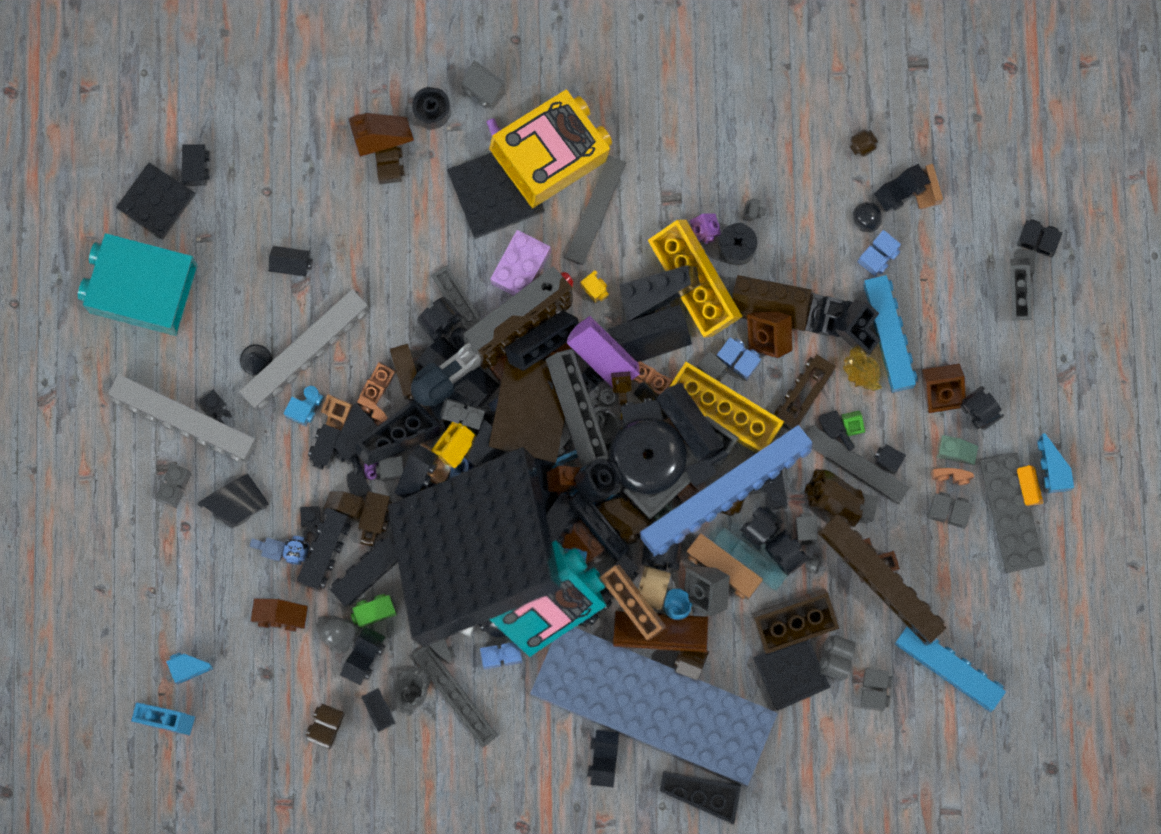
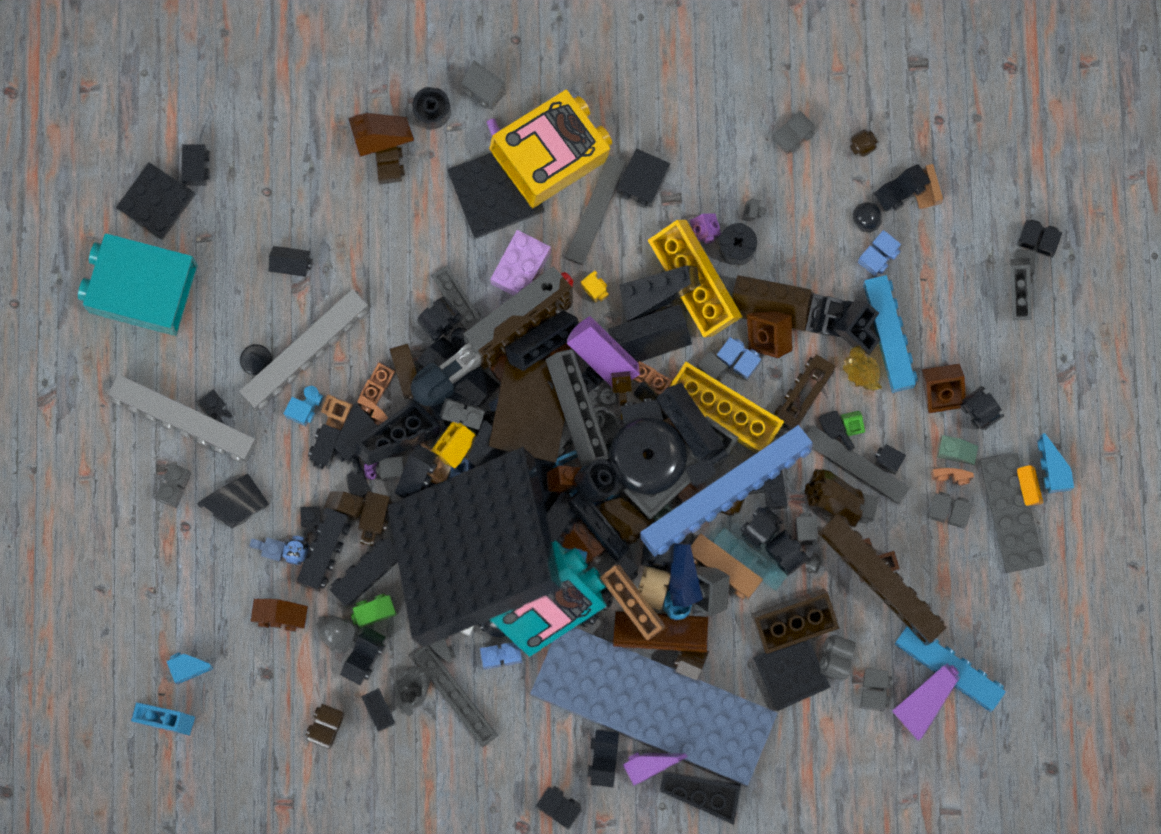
(558, 807): none -> black brick
(643, 178): none -> black brick
(649, 764): none -> medium lavender slope
(684, 581): none -> dark blue slope
(794, 132): none -> dark grey brick
(924, 704): none -> medium lavender slope

